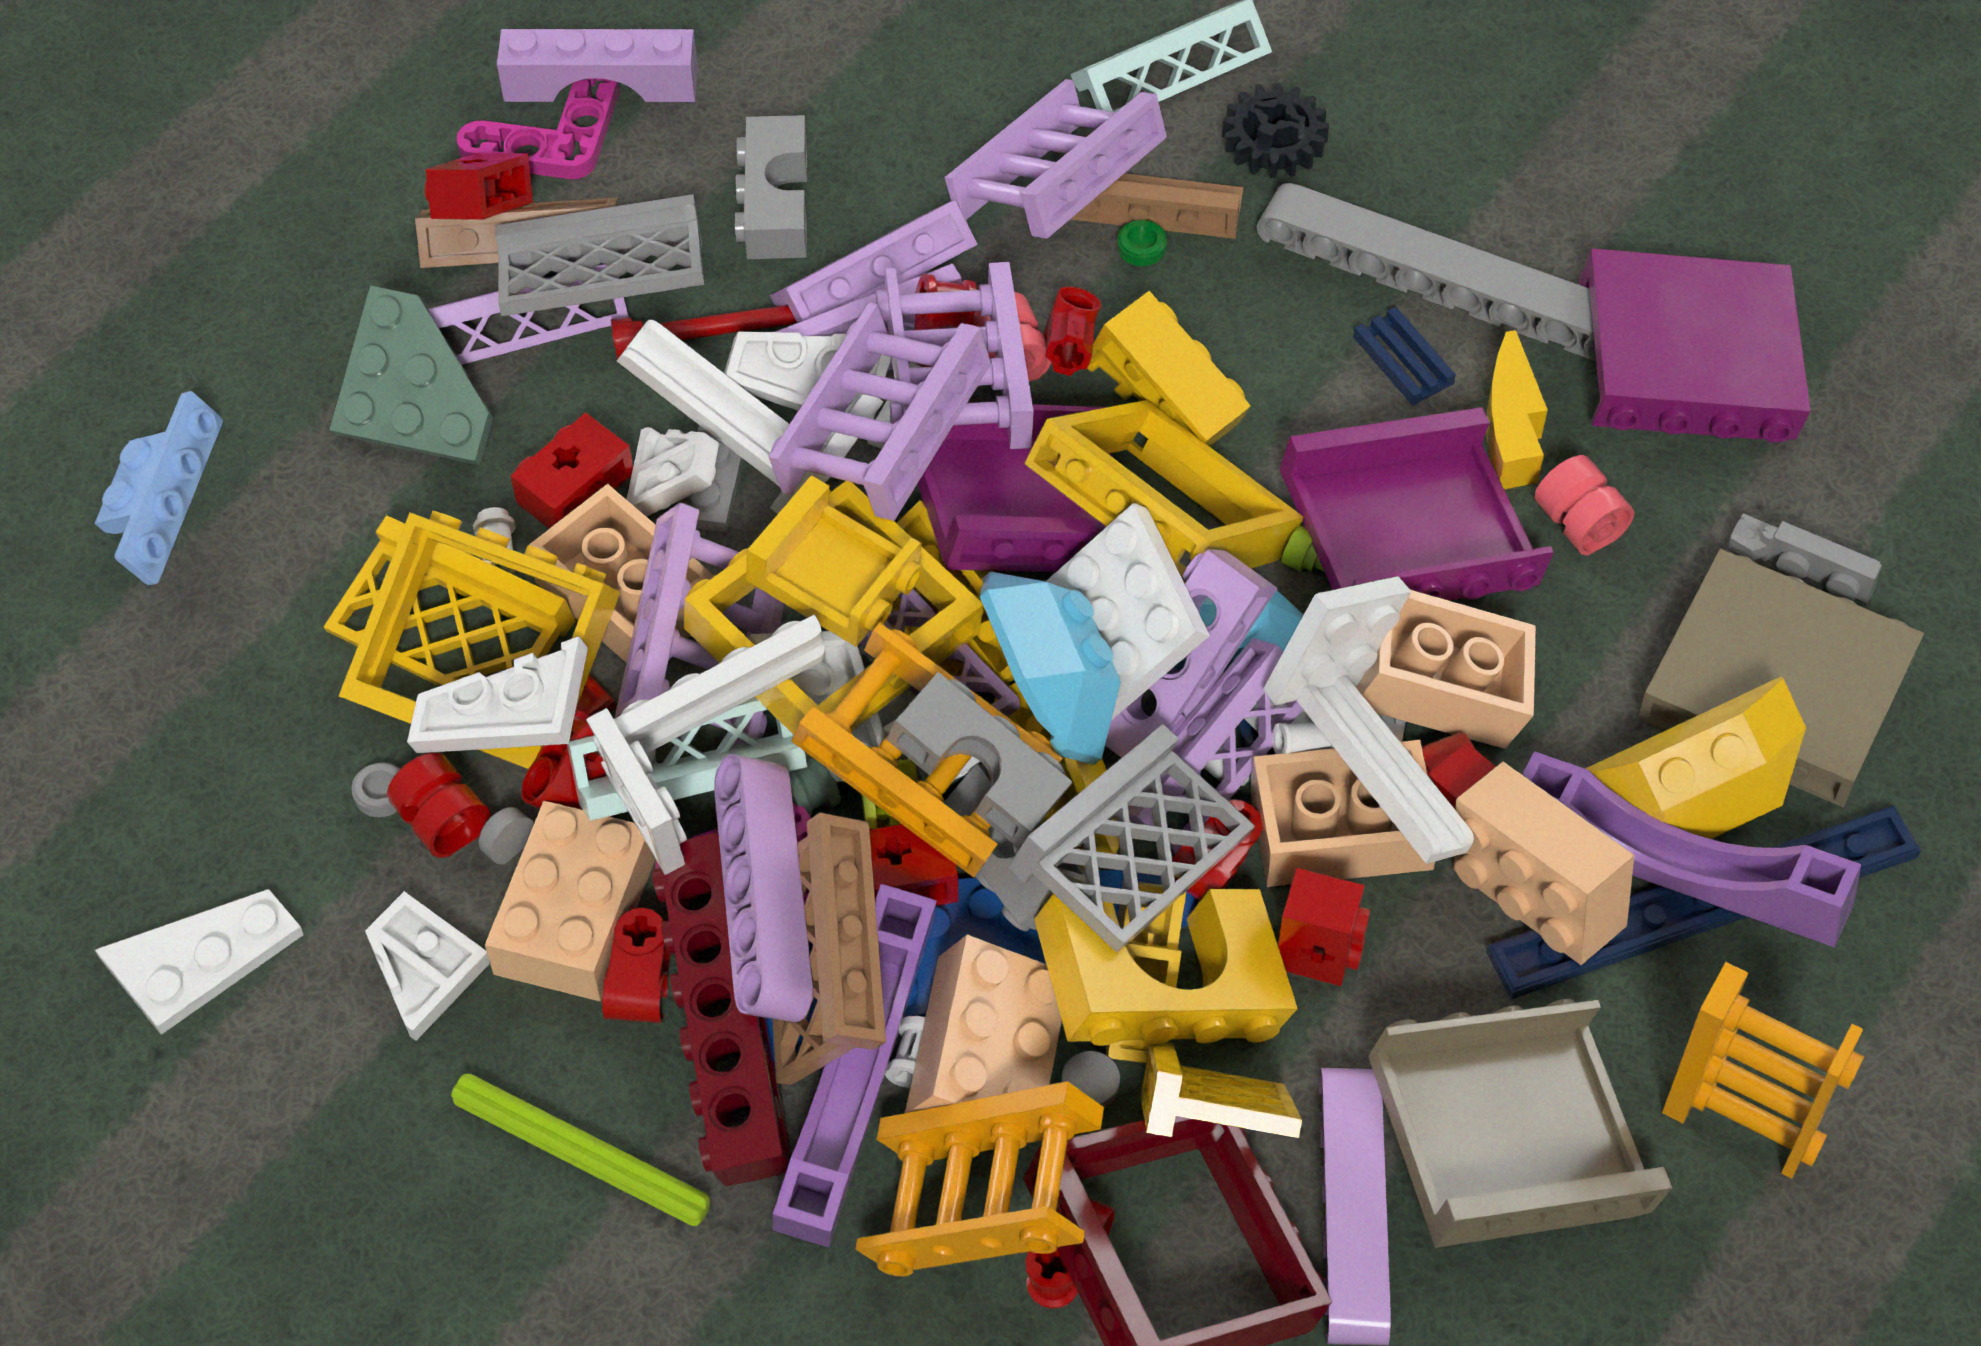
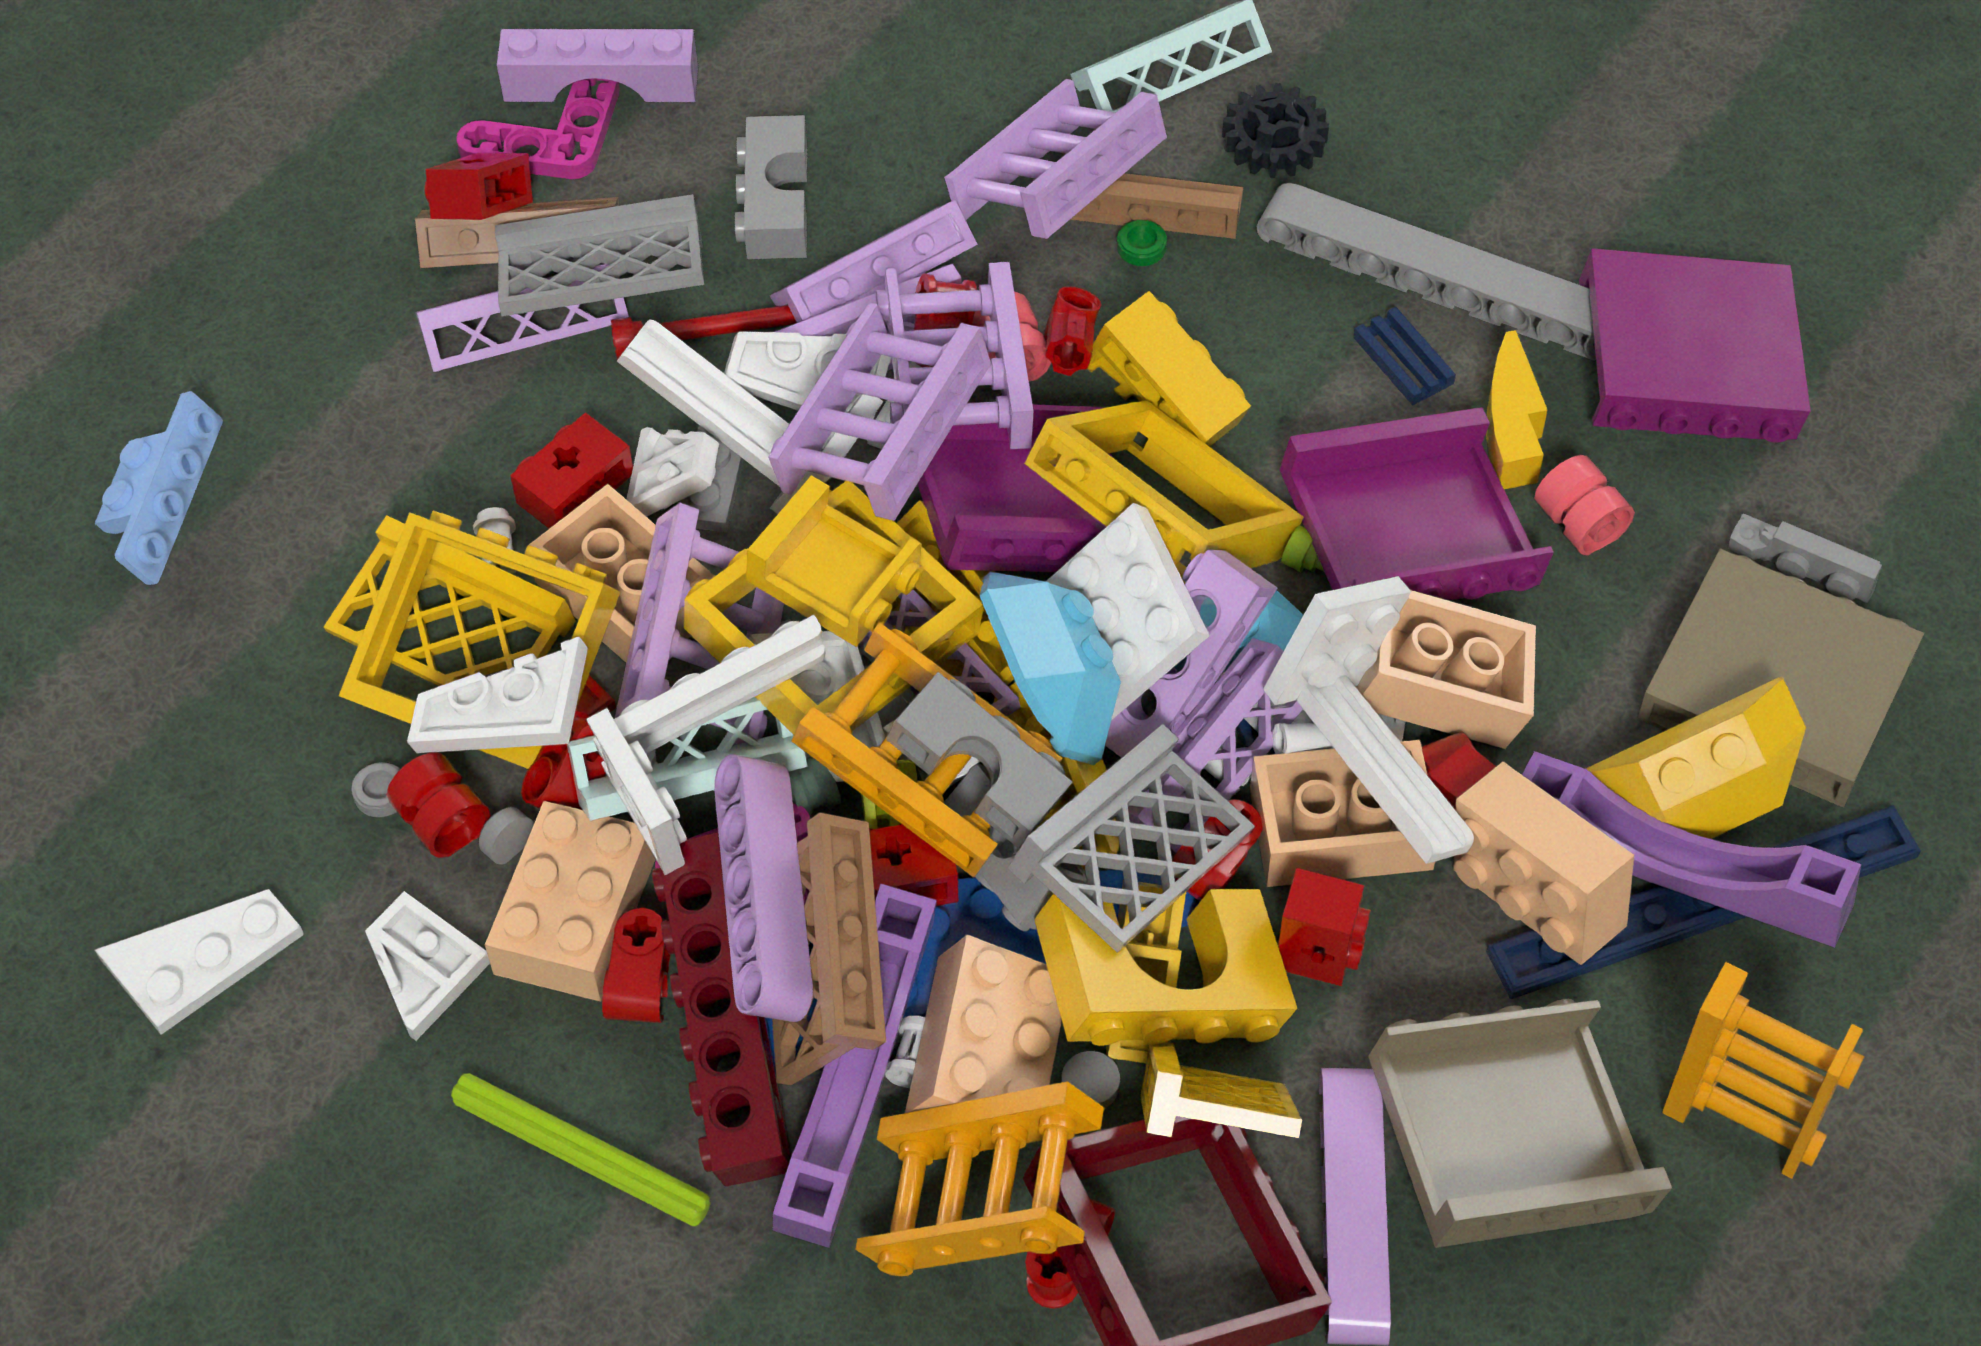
(409, 385): sand green plate -> none

